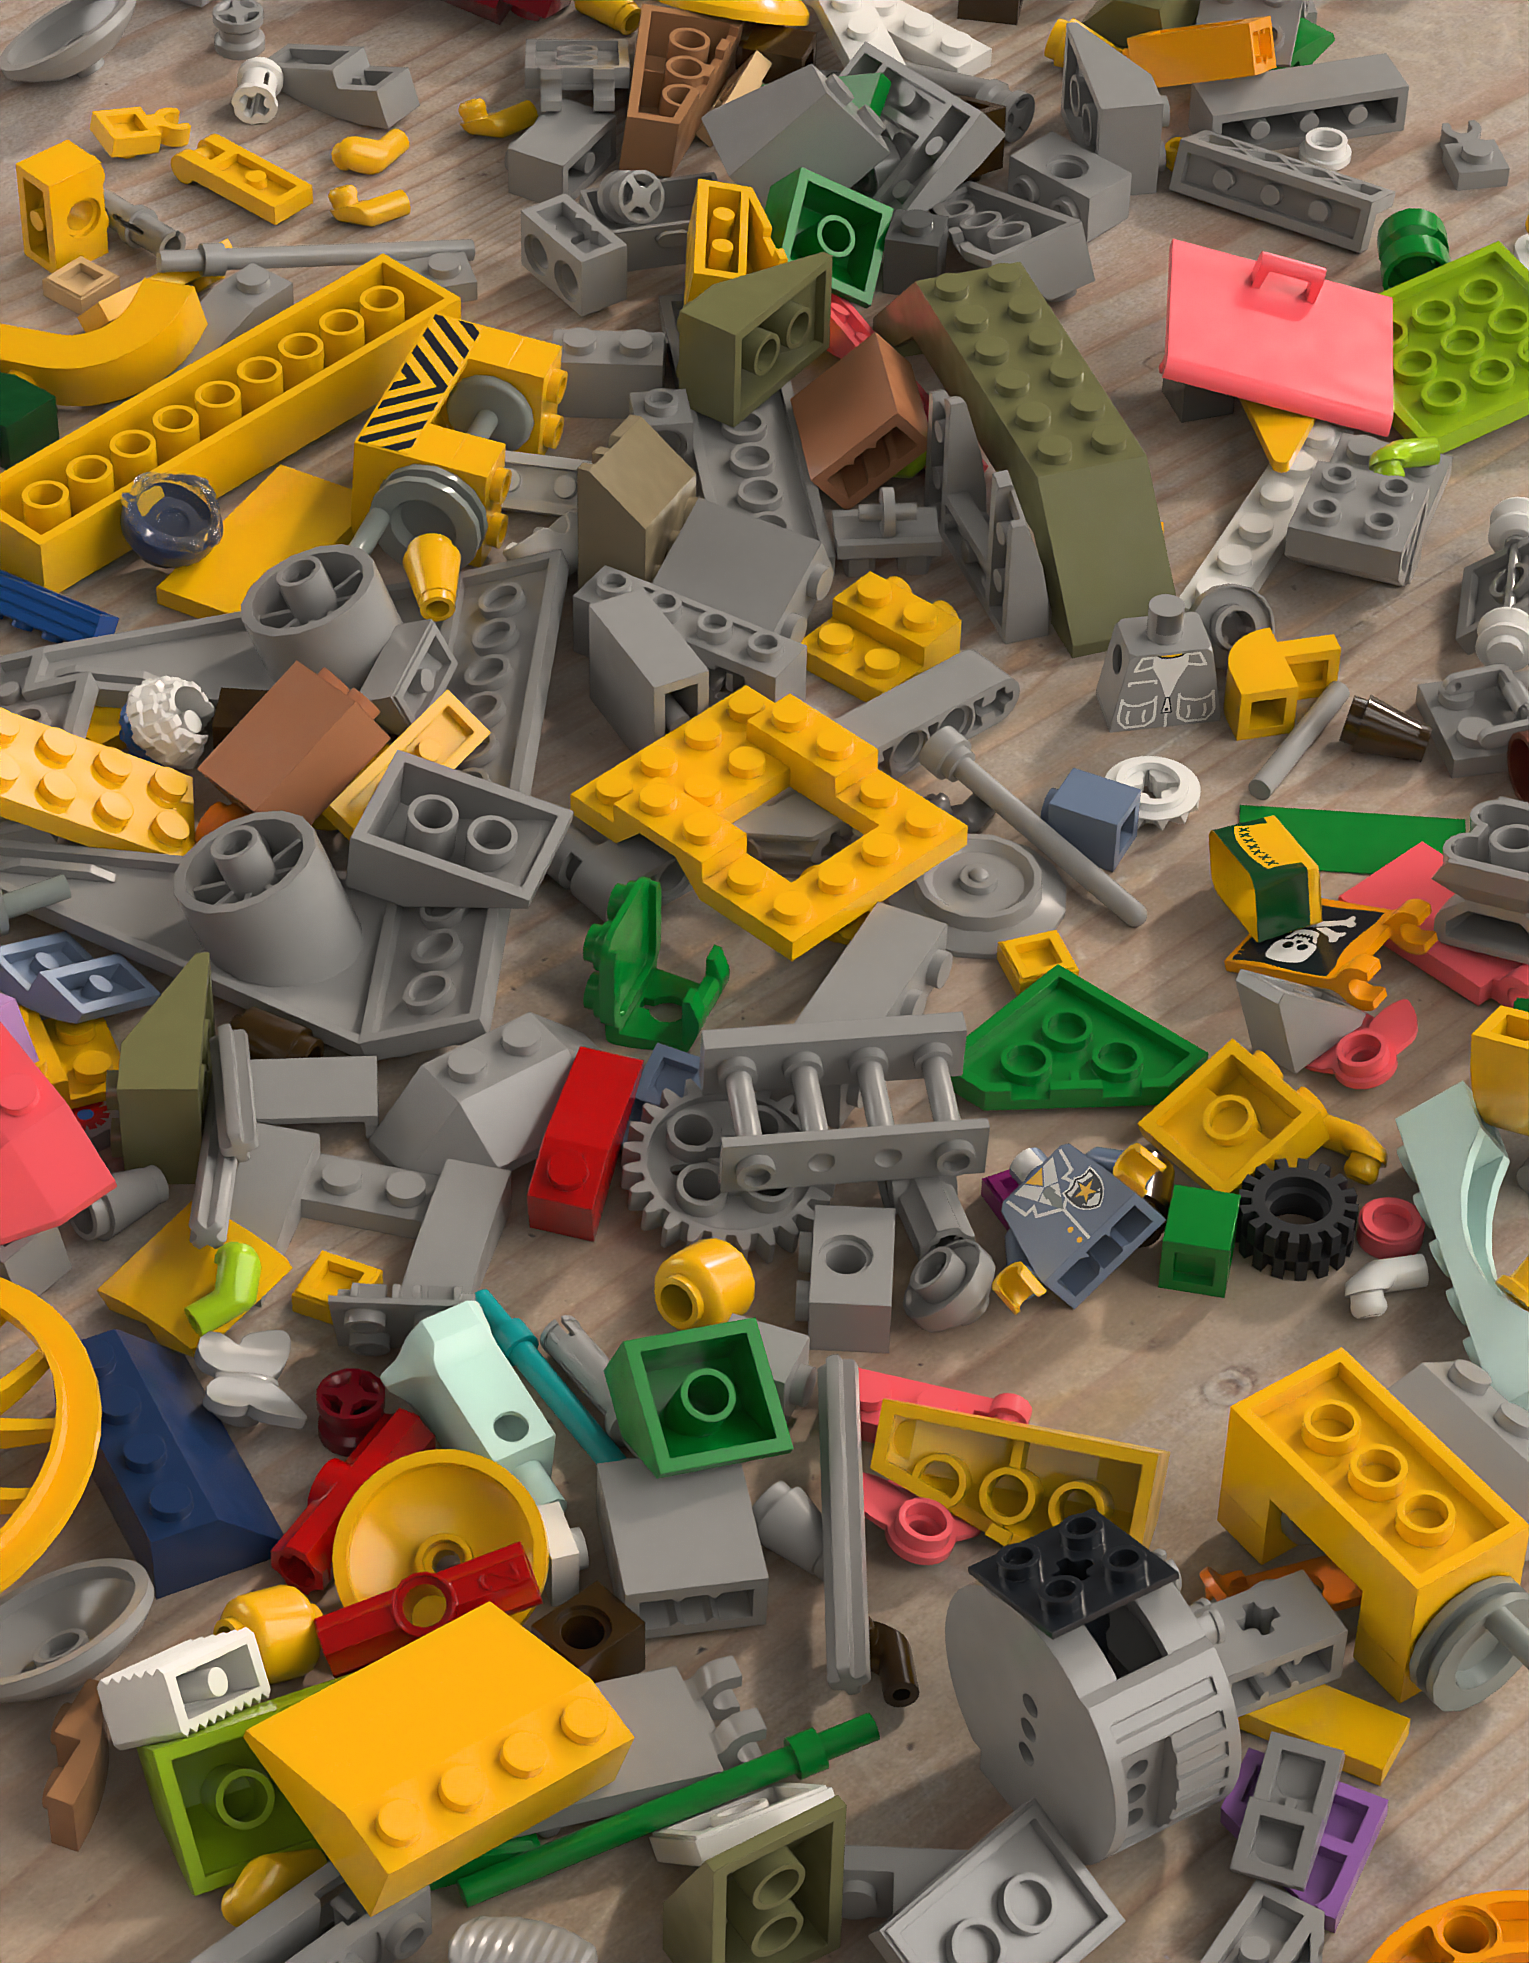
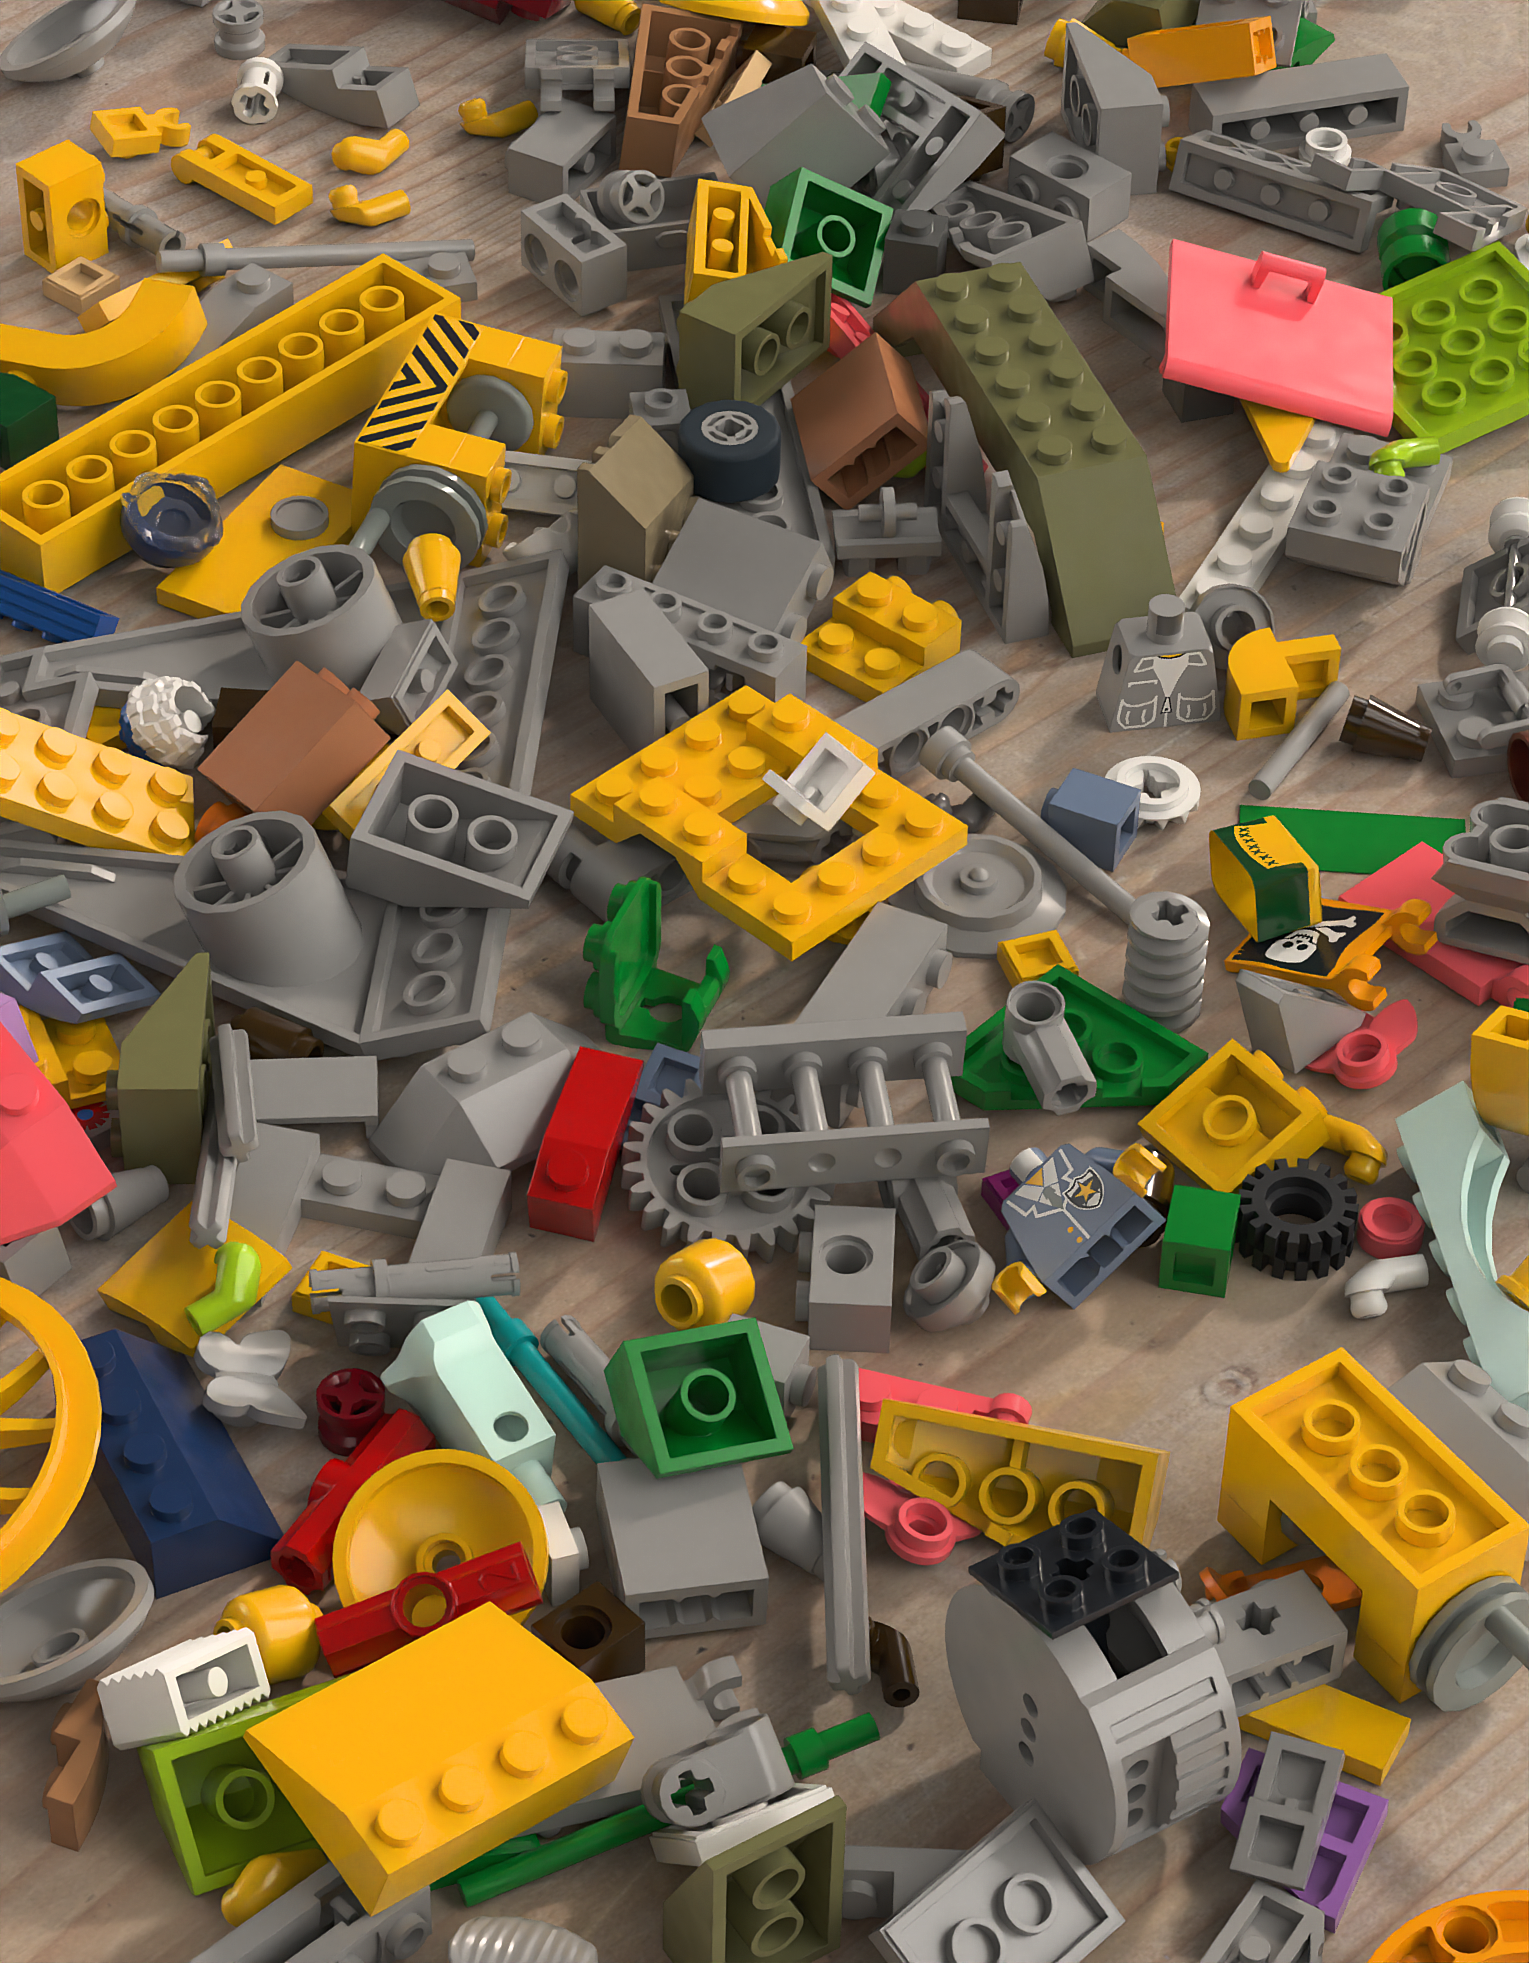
(299, 517): none -> light grey piece
(425, 1280): none -> light grey pin
(729, 1773): none -> light grey piece
(731, 450): none -> black wheel
(821, 784): none -> white bracket
(1045, 1047): none -> light grey piece
(1131, 290): none -> light grey slope
(1166, 958): none -> light grey piece
(1464, 209): none -> light grey wing

